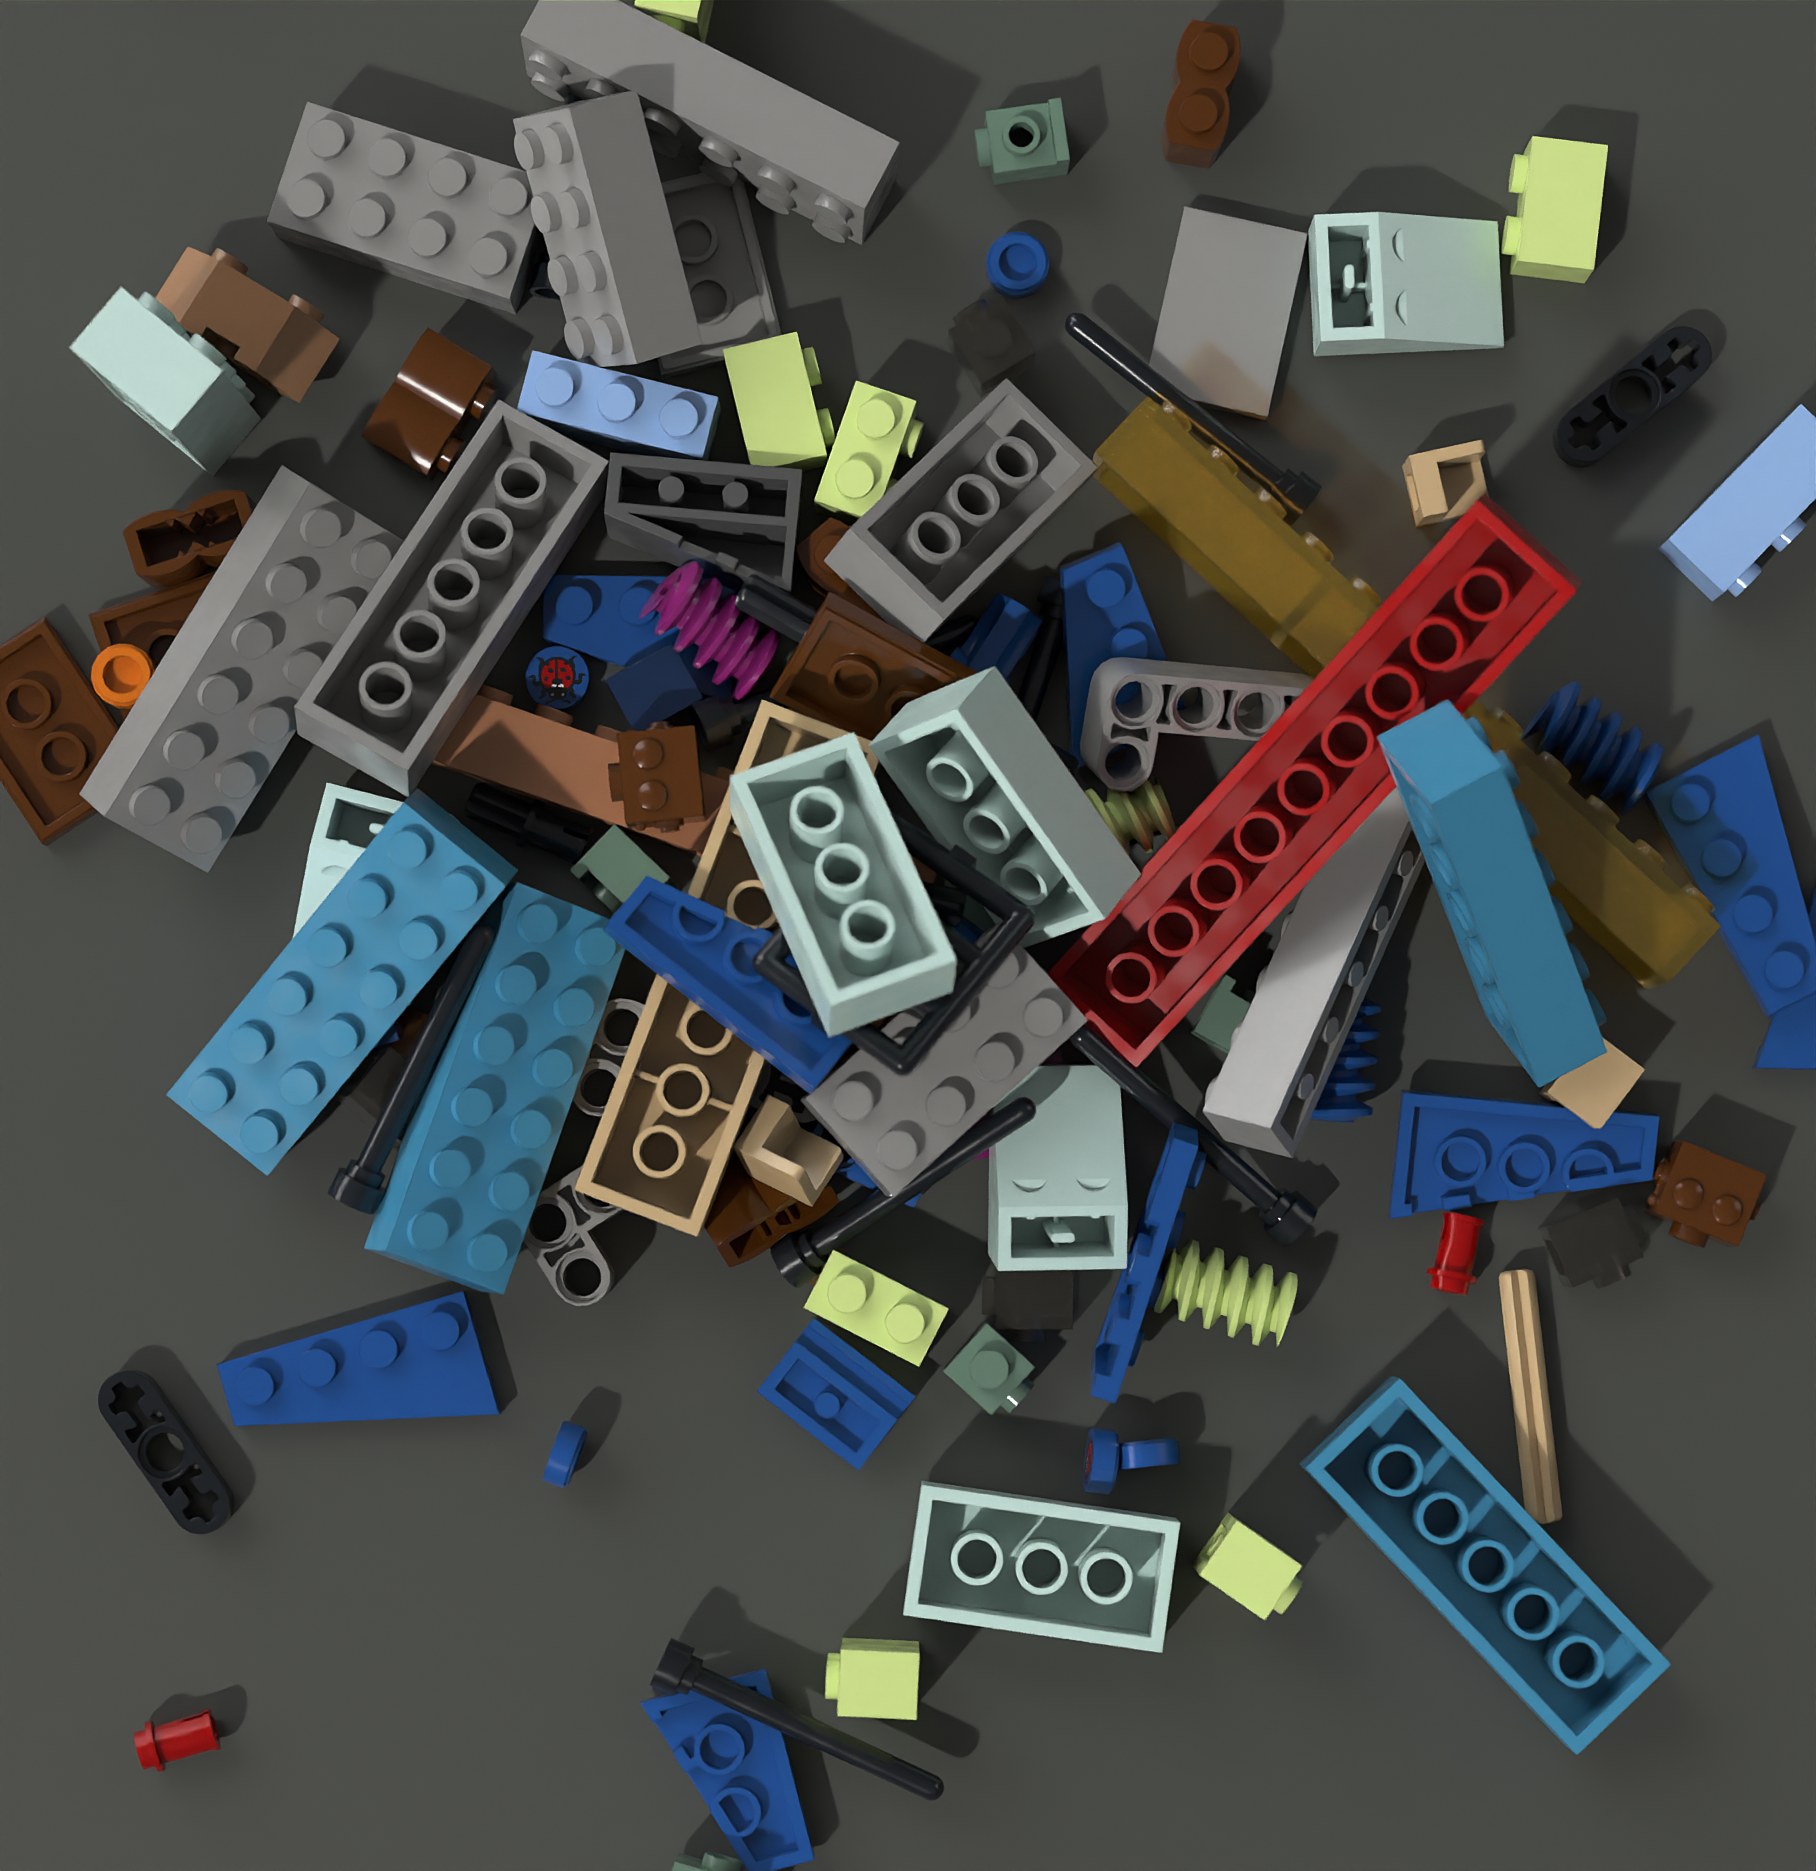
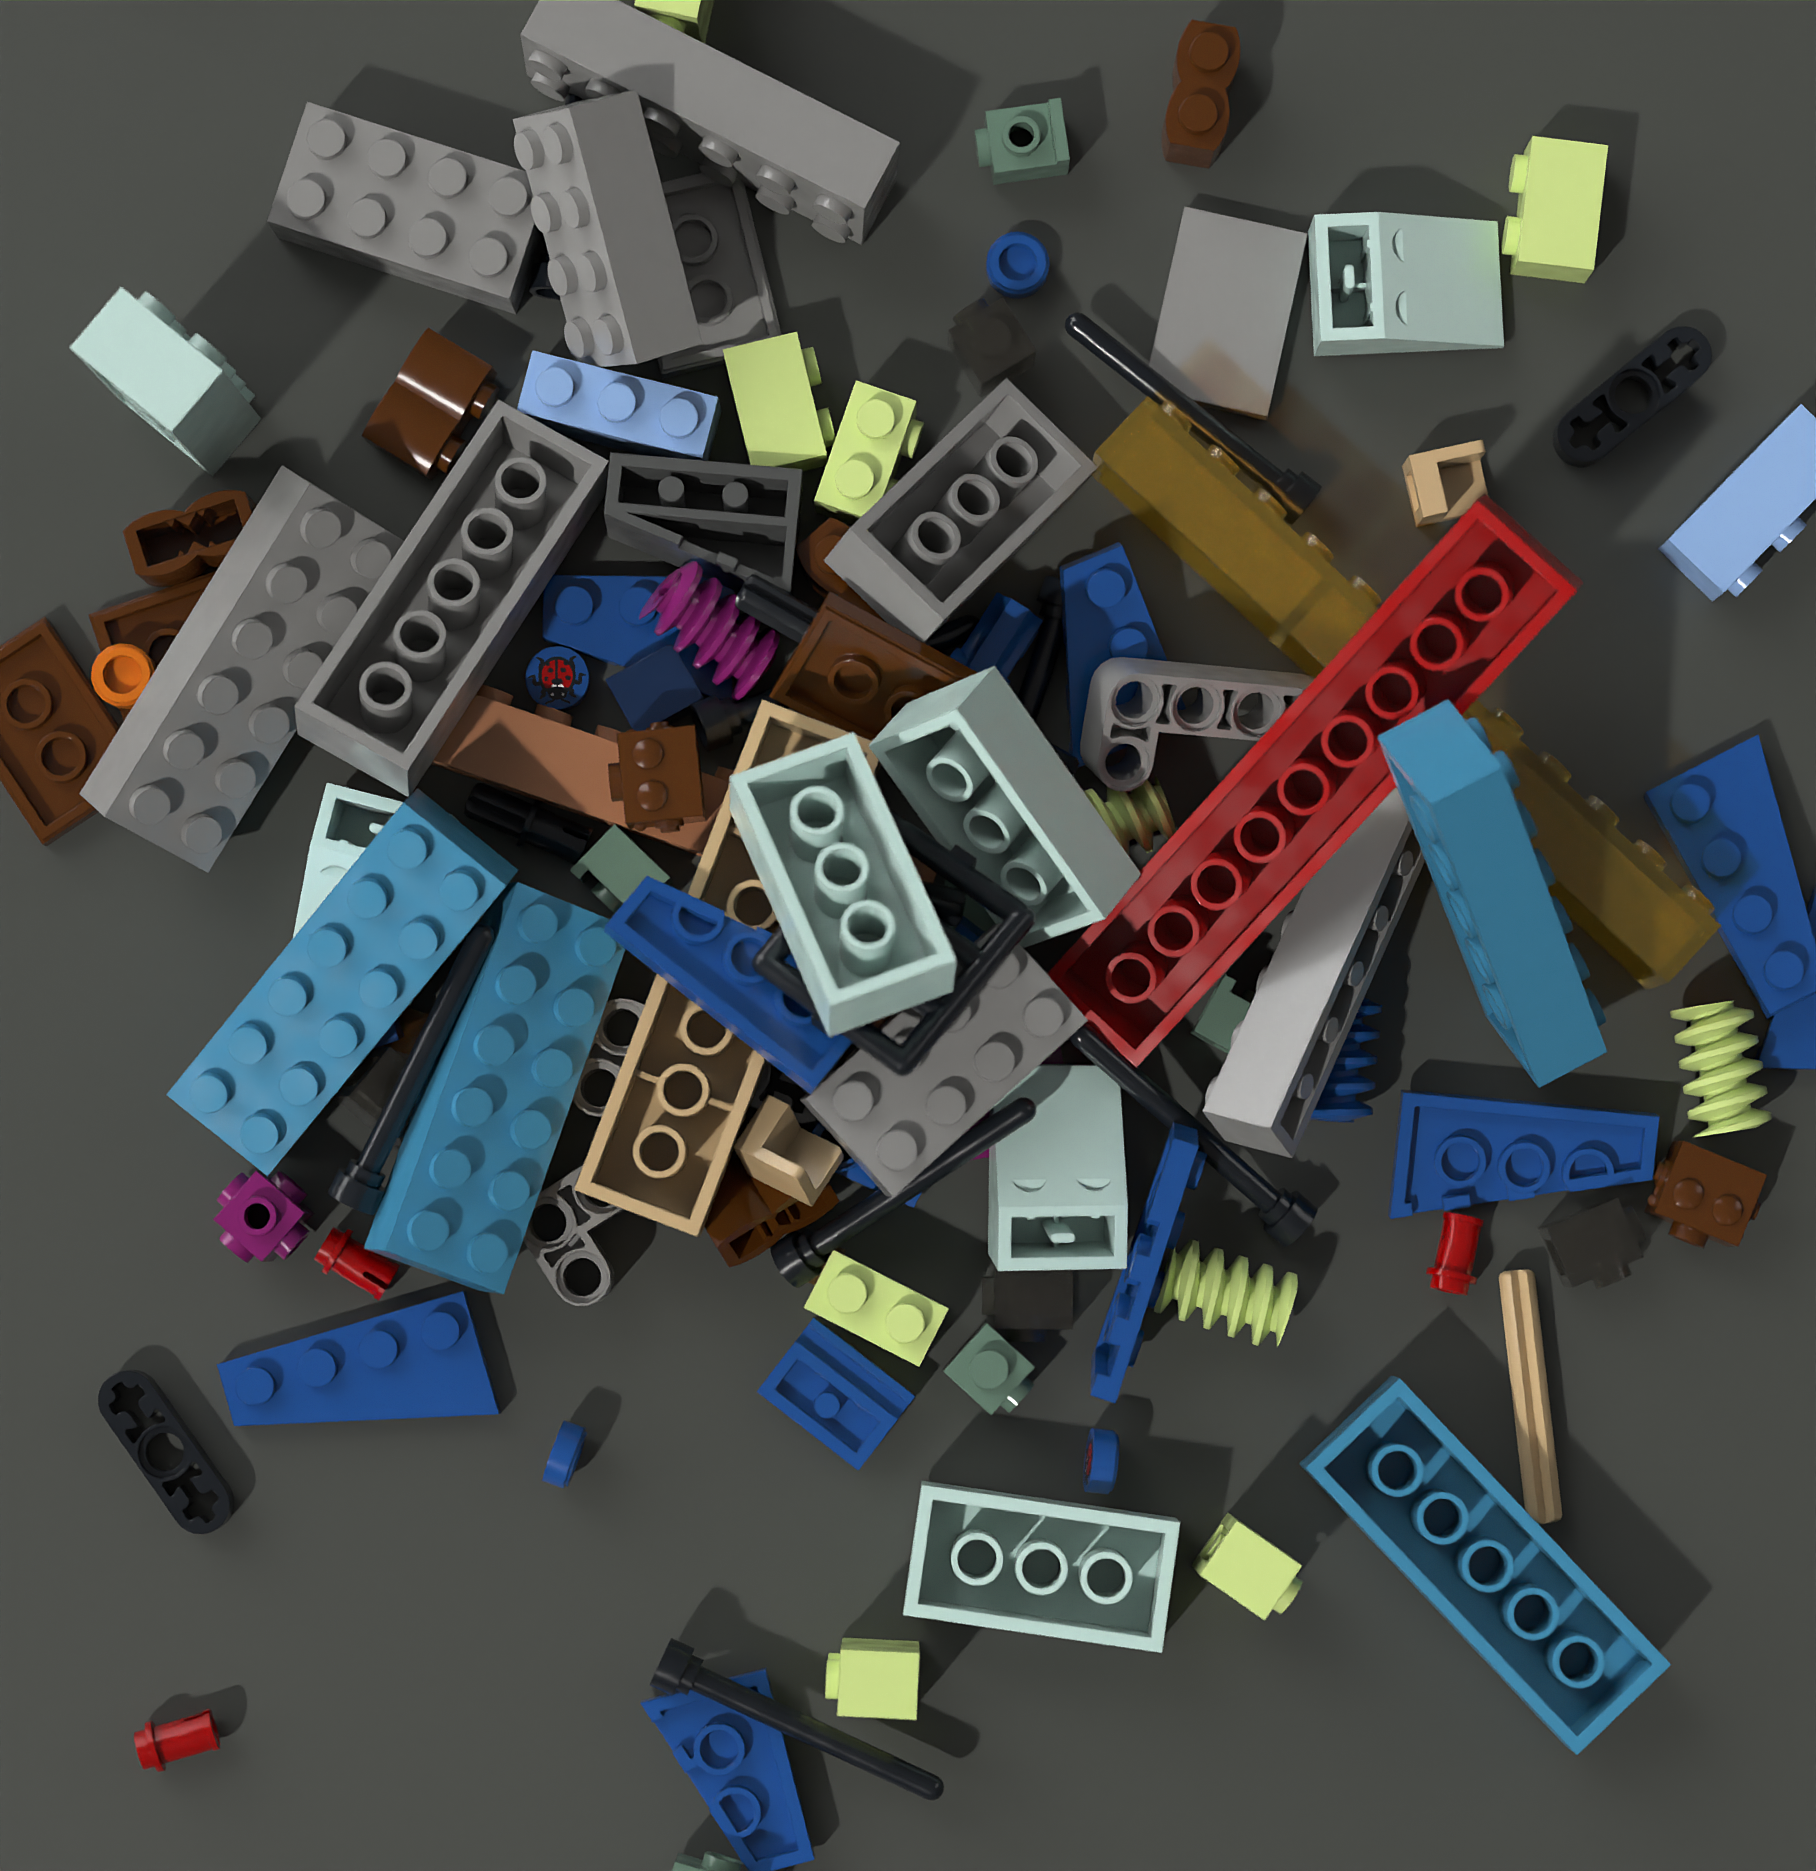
(248, 324): medium nougat brick -> none
(286, 1222): none -> magenta brick
(355, 1263): none -> red pin
(1148, 1453): blue tile -> none
(1595, 1087): tan panel -> none
(1596, 745): blue piece -> none
(1721, 1067): none -> yellowish green piece

